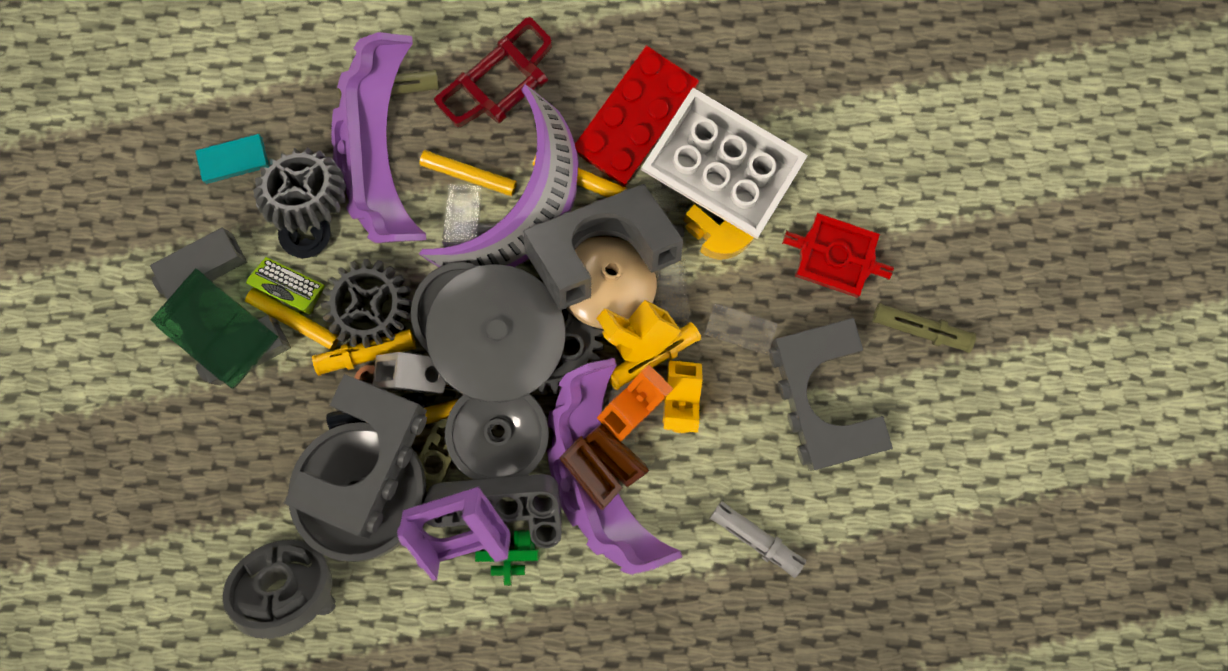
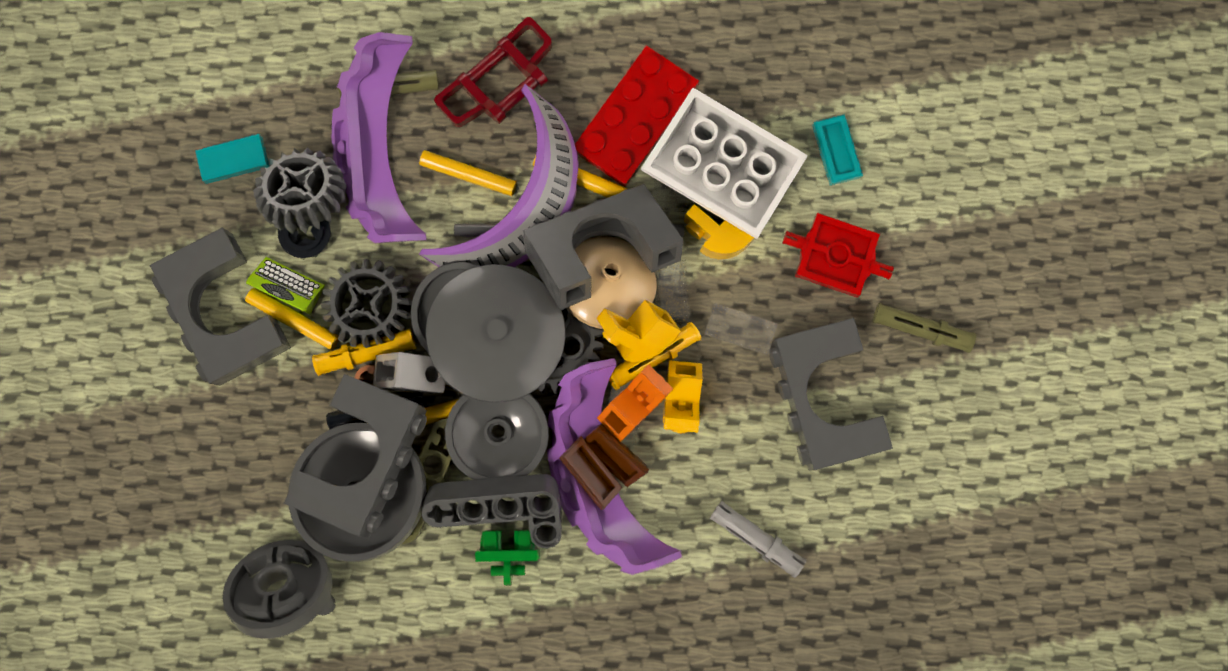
(214, 329): clear green piece -> none
(462, 214): clear tile -> none
(486, 530): medium lavender panel -> none
(837, 150): none -> teal tile

